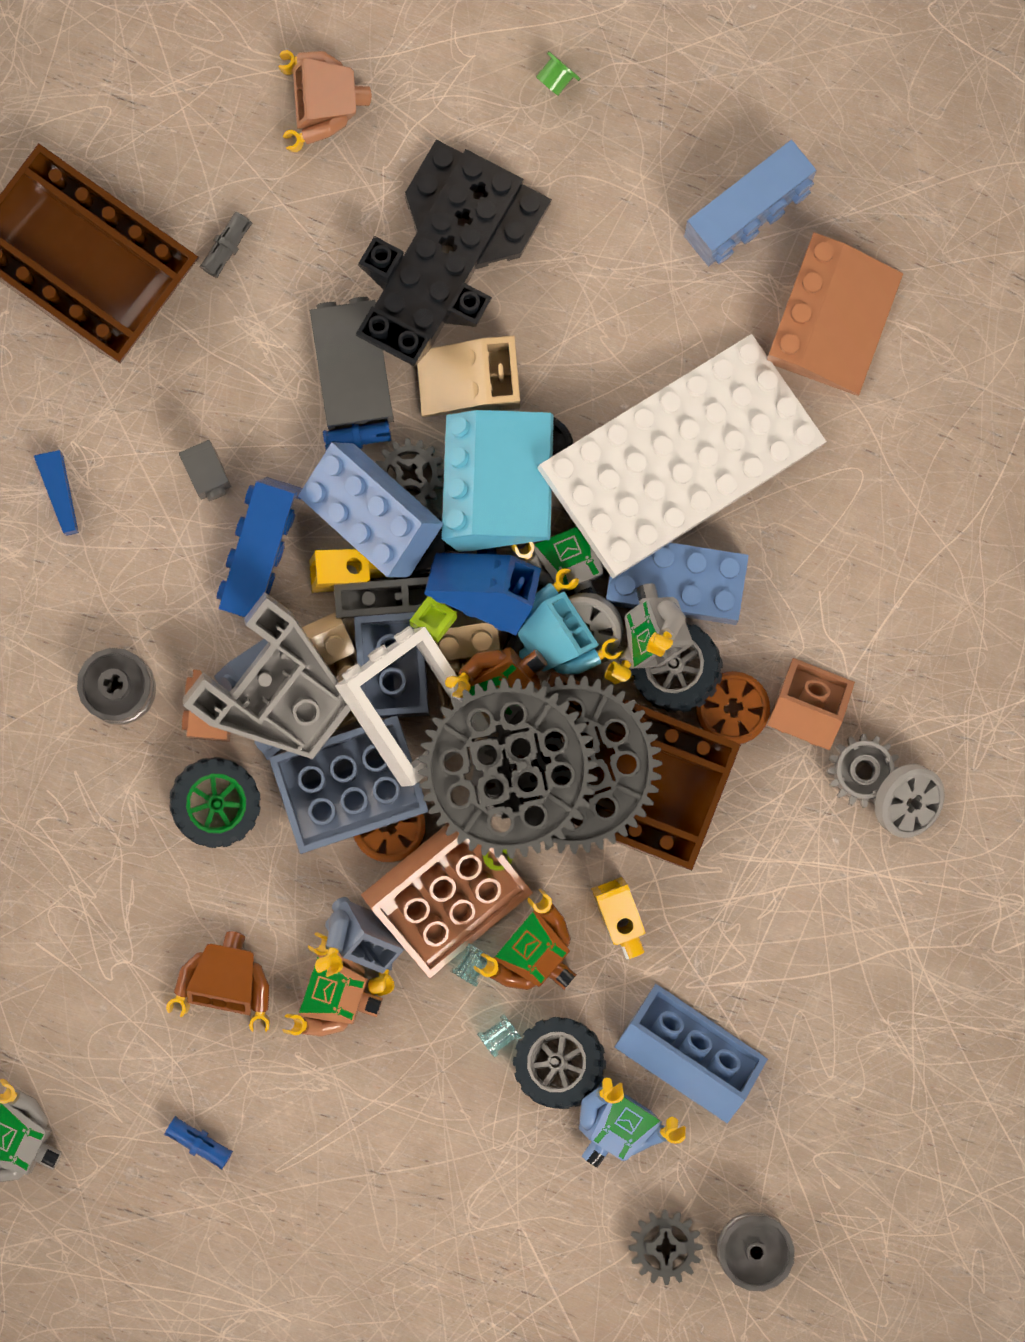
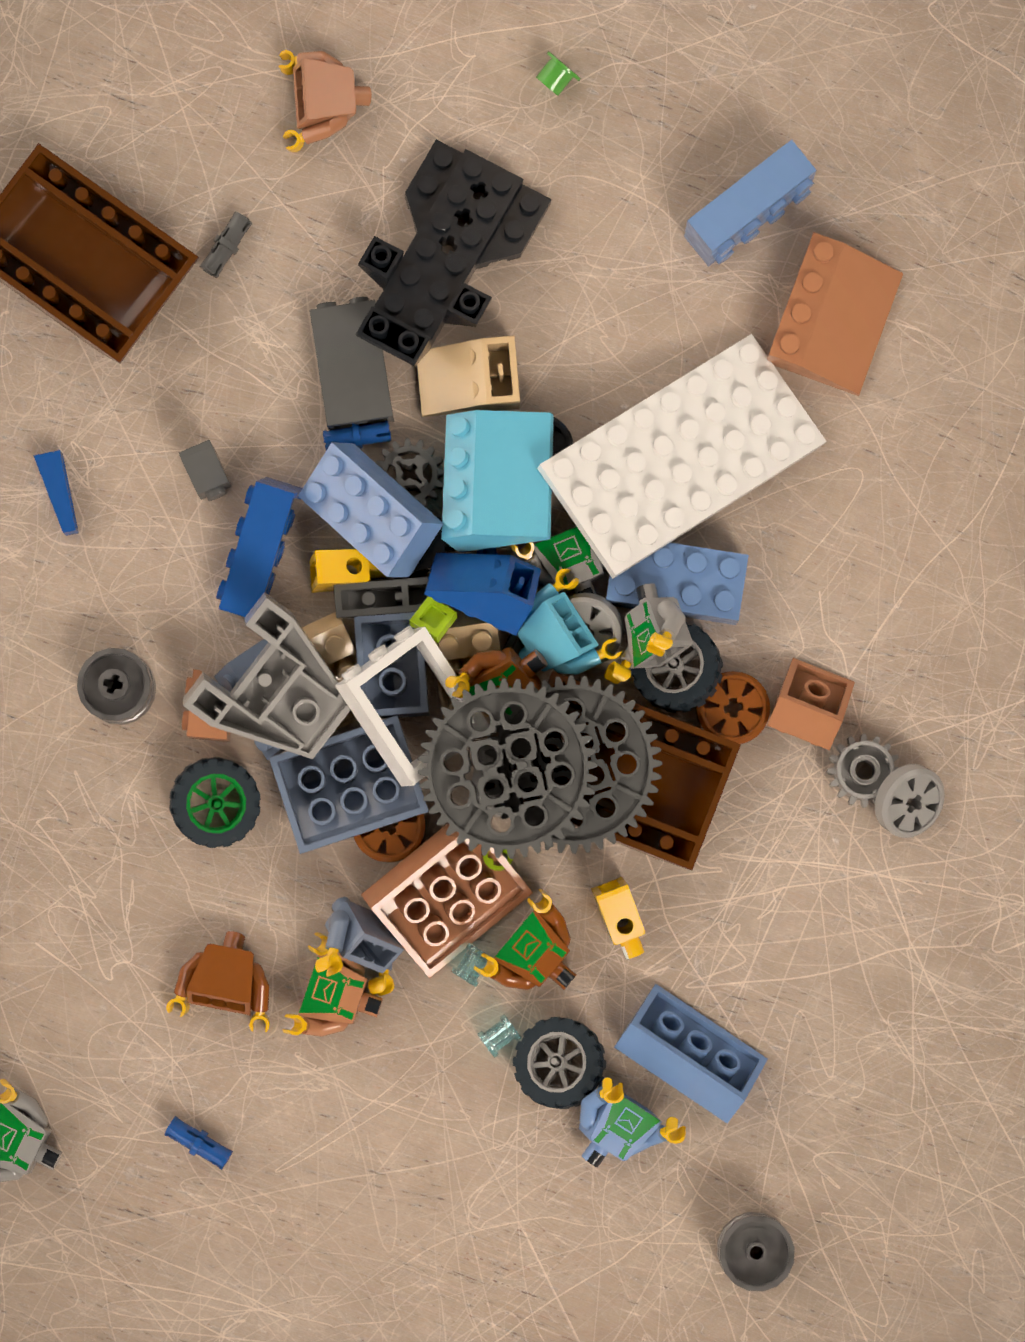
(681, 1247): dark grey gear -> none

